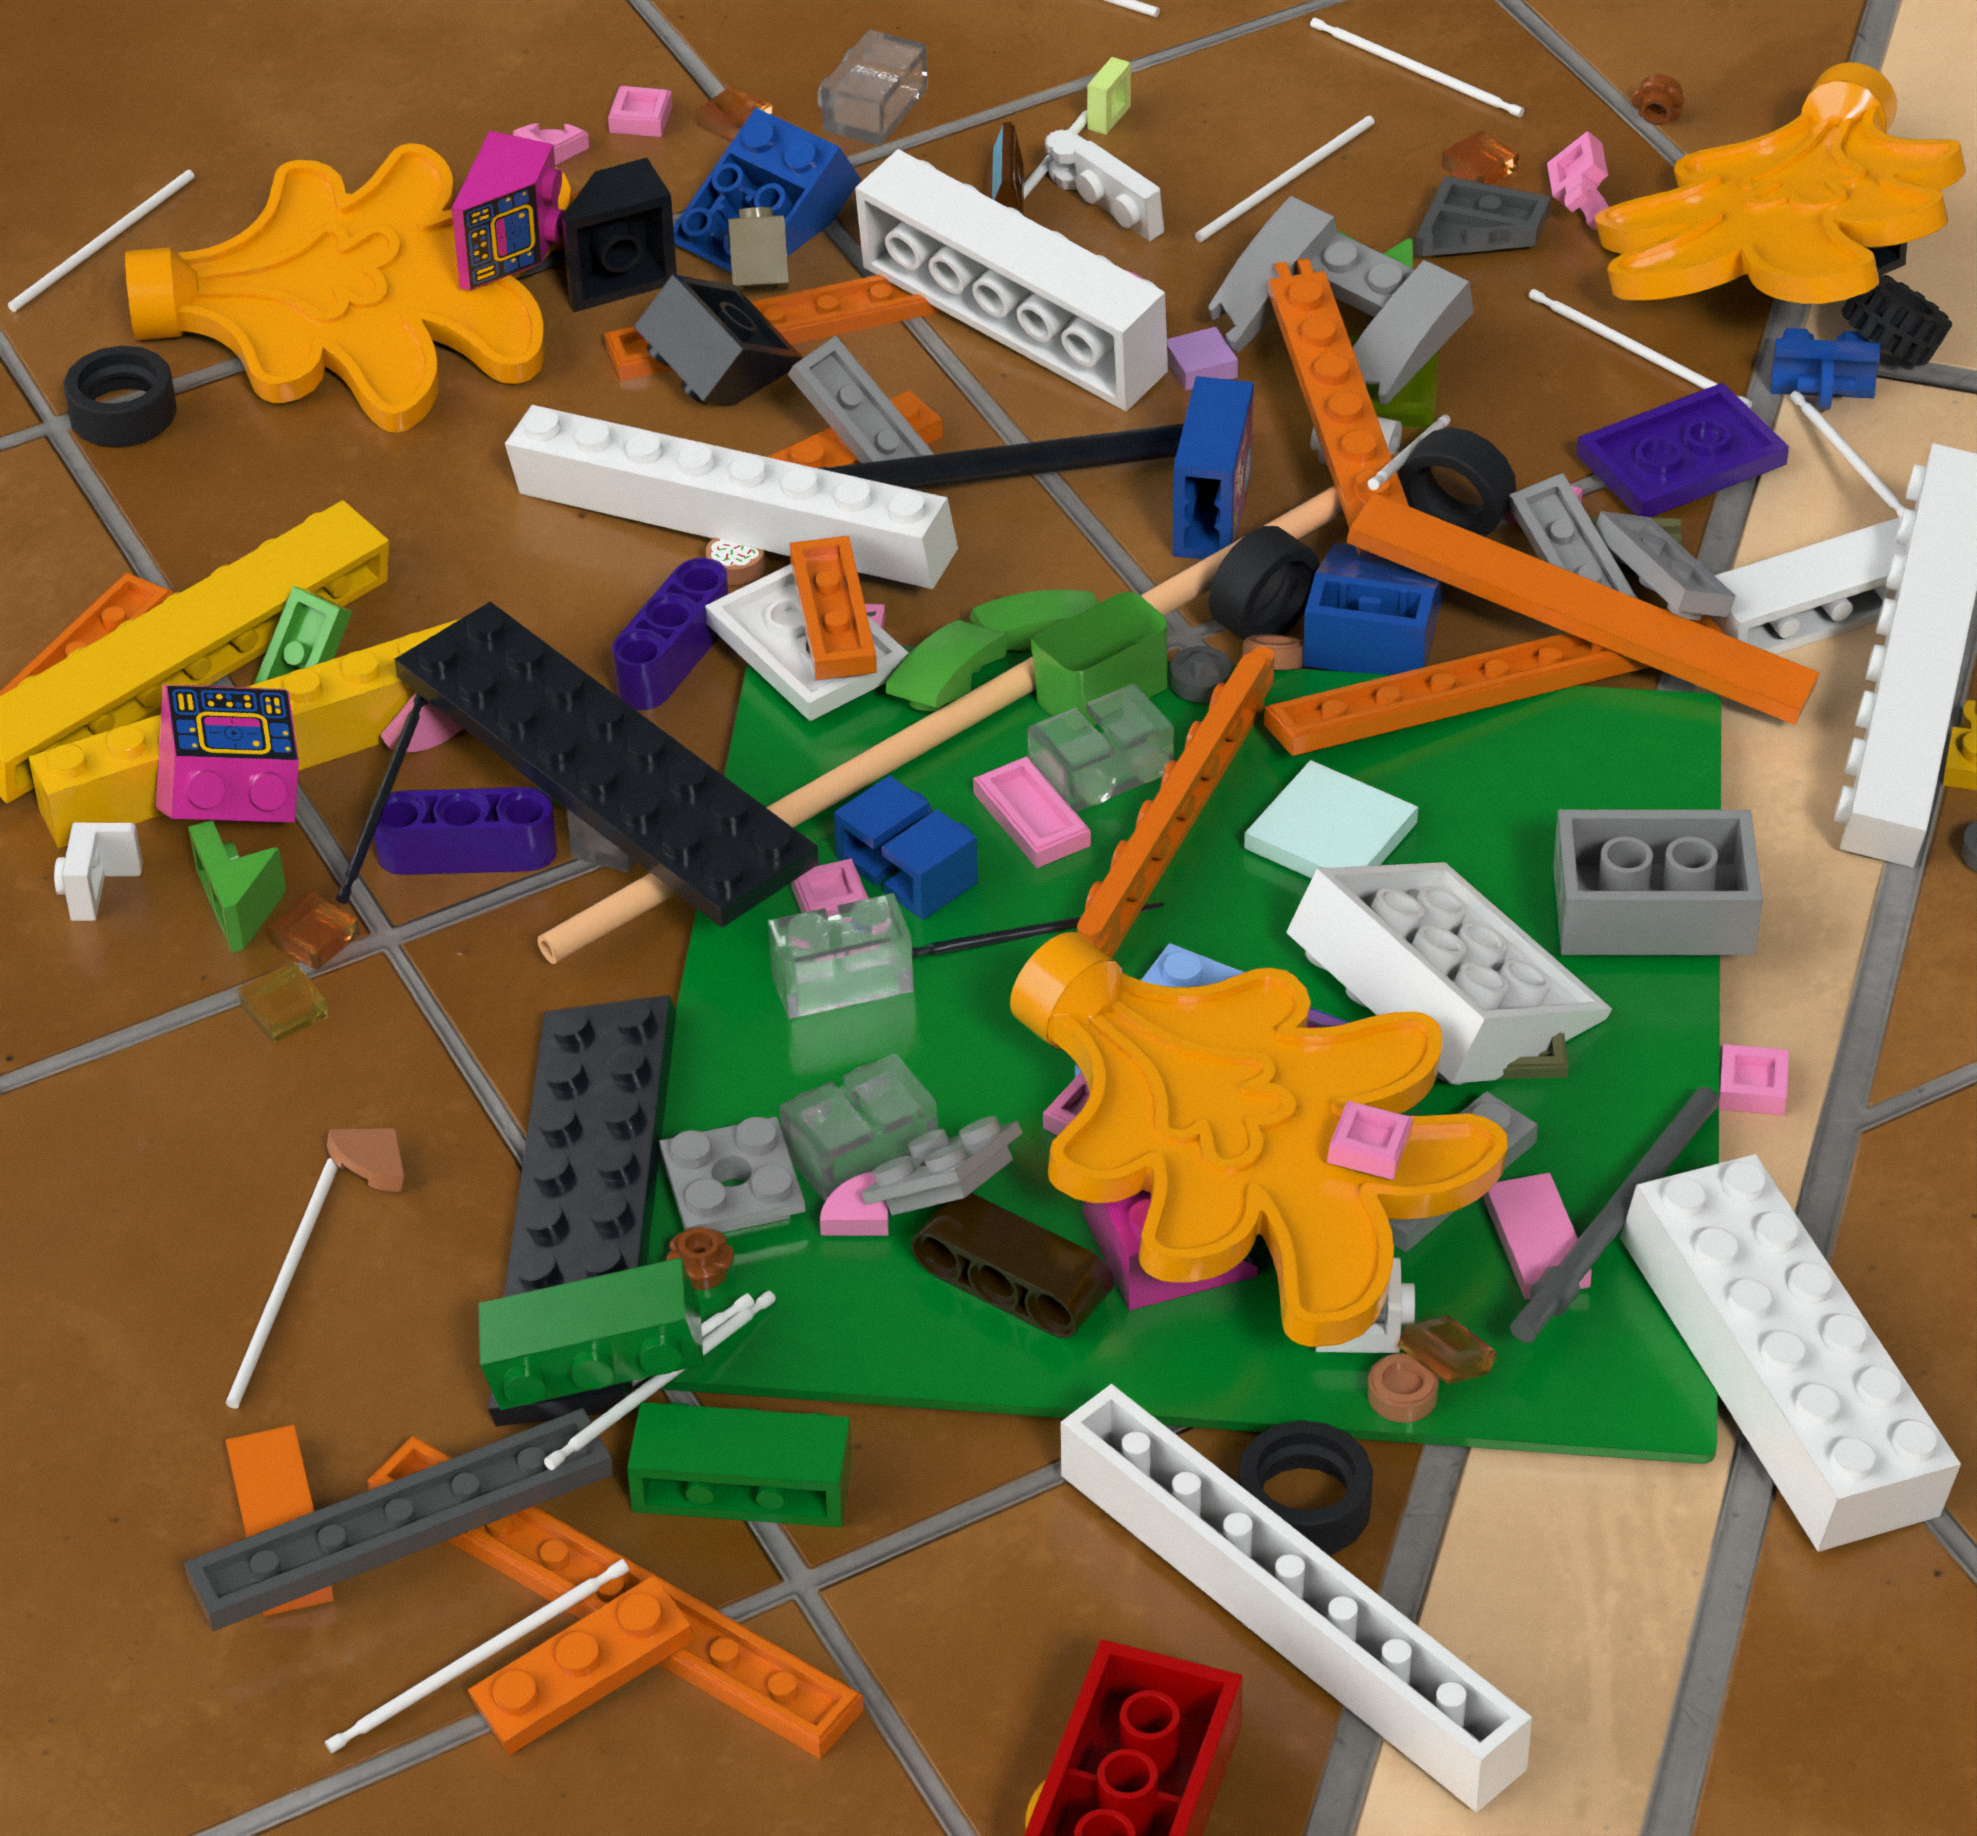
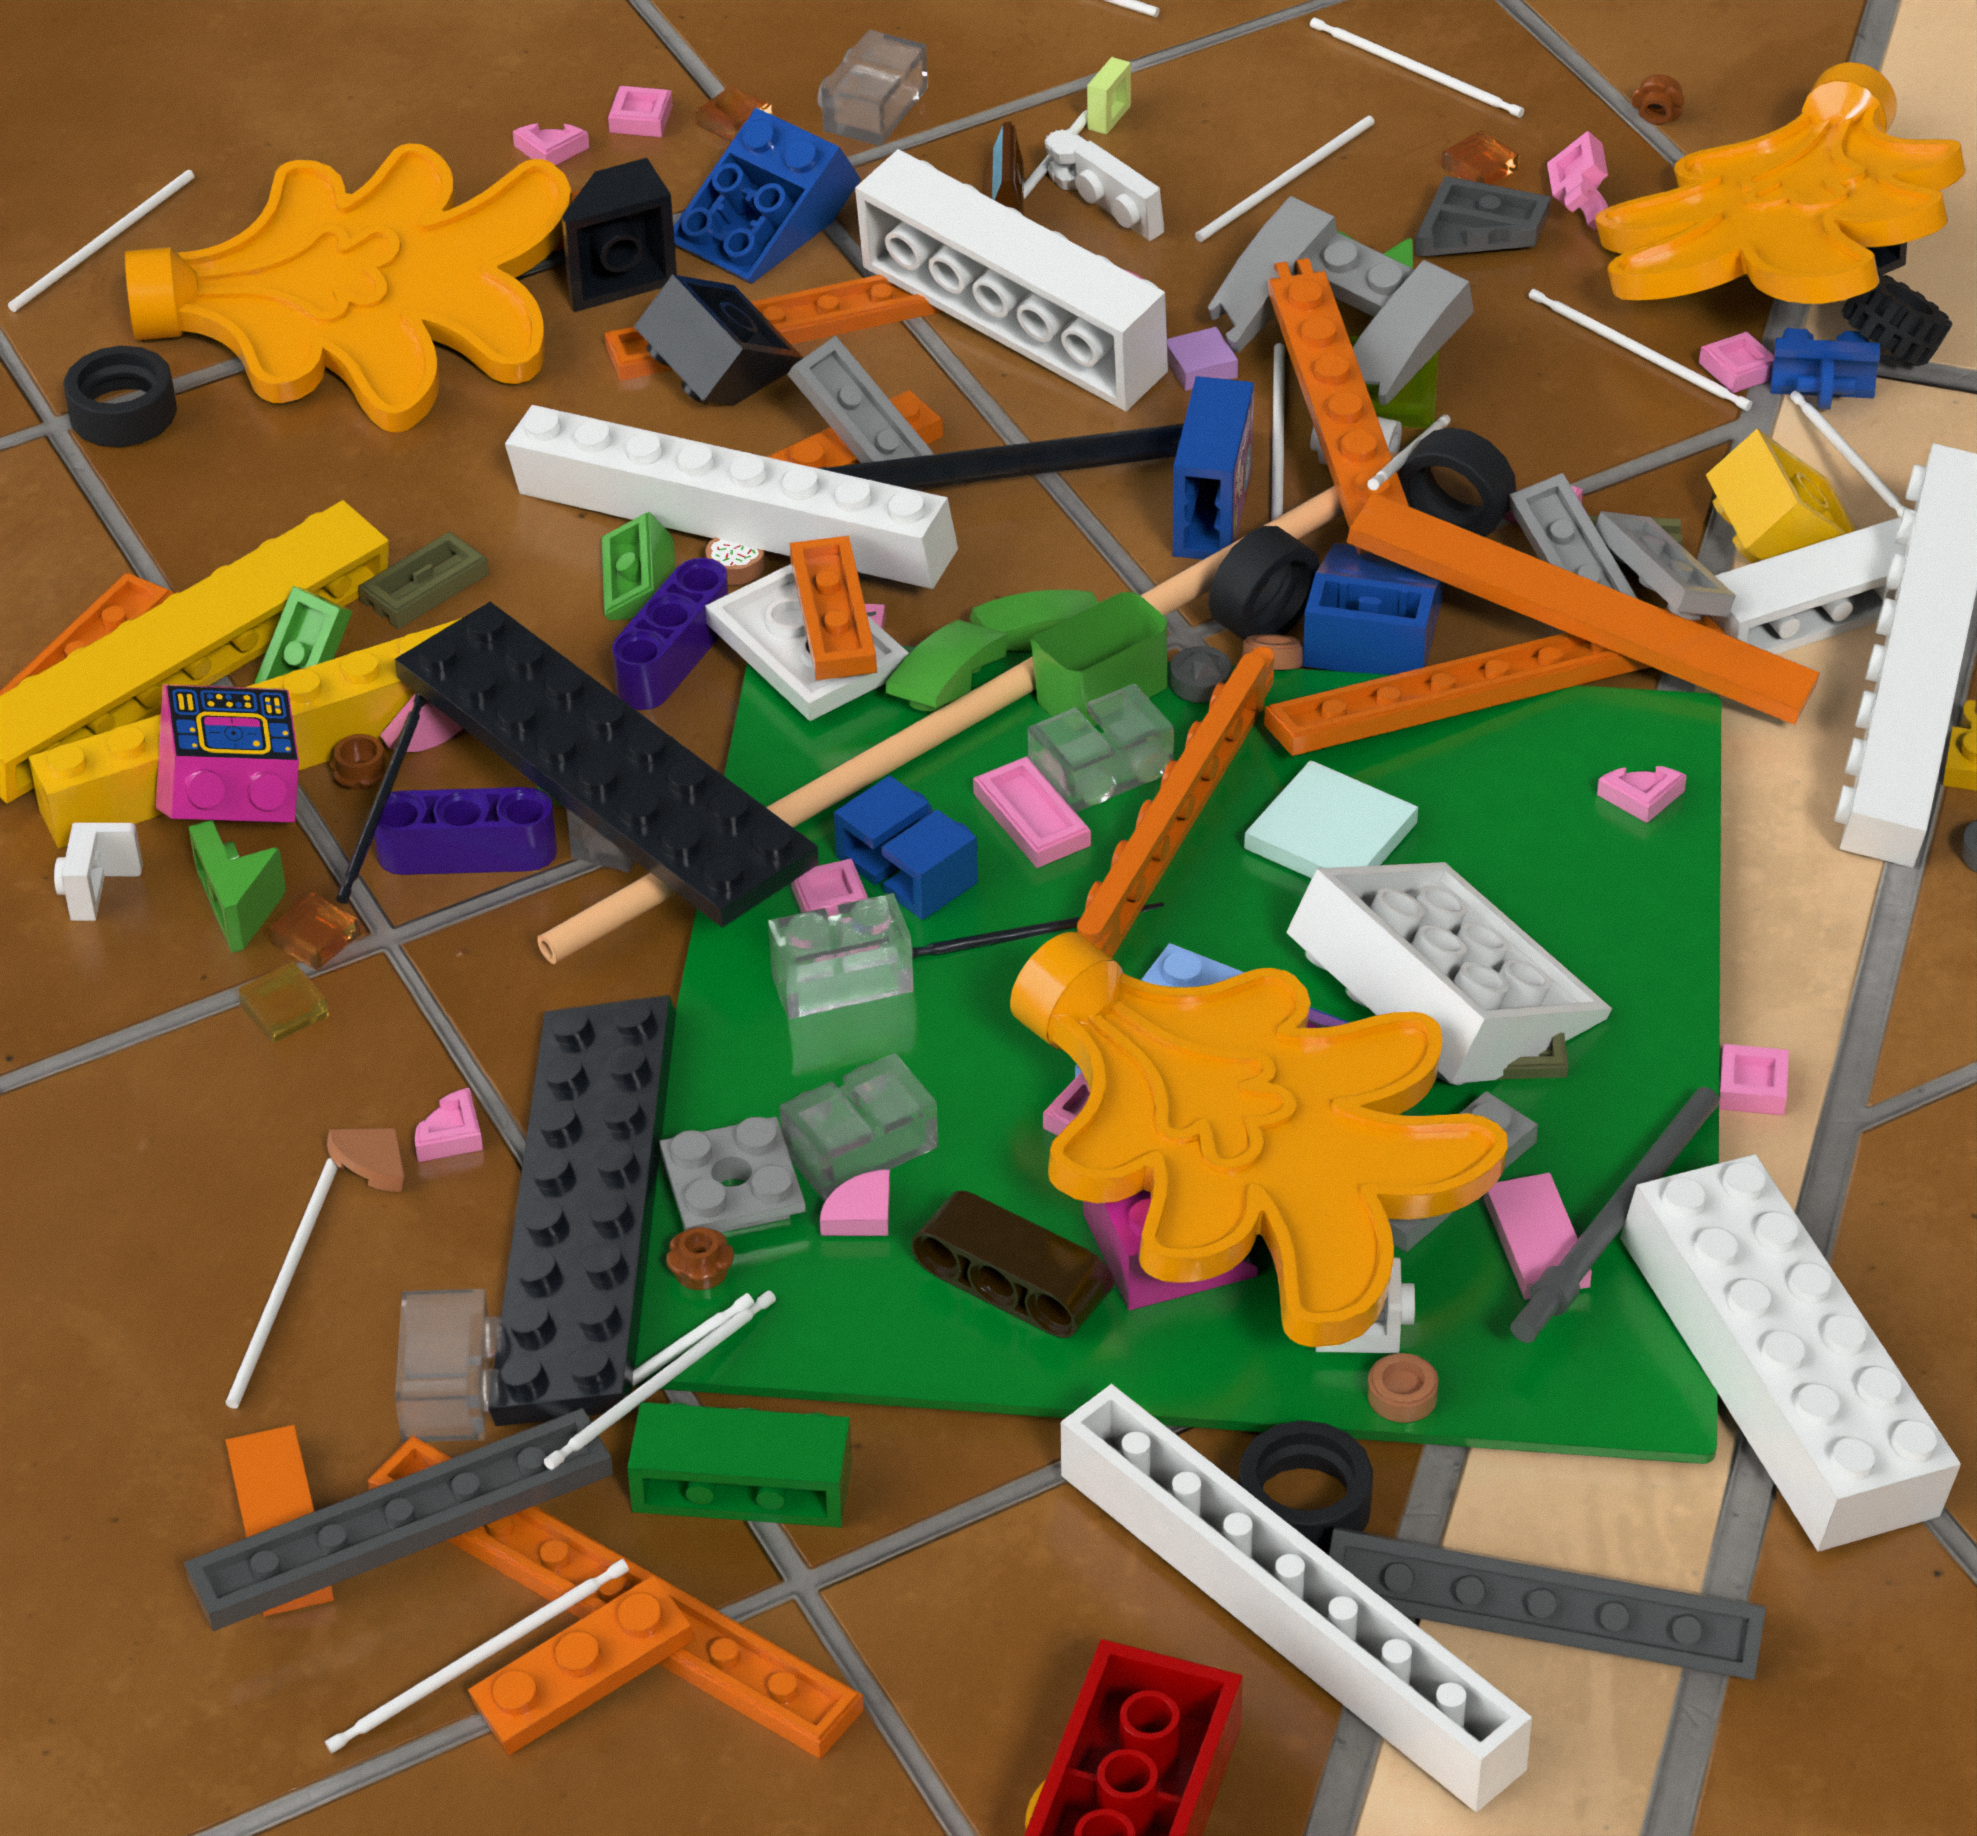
(359, 762): none -> dark orange plate
(430, 583): none -> olive tile
(445, 1365): none -> clear piece
(449, 1128): none -> bright pink tile
(506, 209): slope -> none
(590, 1334): green brick -> none
(635, 565): none -> bright green slope
(758, 250): dark tan brick -> none
(942, 1166): light grey piece -> none
(1278, 431): none -> white piece
(1370, 1140): bright pink tile -> none
(1447, 1349): clear orange tile -> none
(1556, 1603): none -> dark grey plate
(1642, 792): none -> bright pink tile
(1657, 882): light grey brick -> none
(1682, 451): dark purple plate -> none
(1737, 362): none -> bright pink tile
(1775, 500): none -> yellow slope

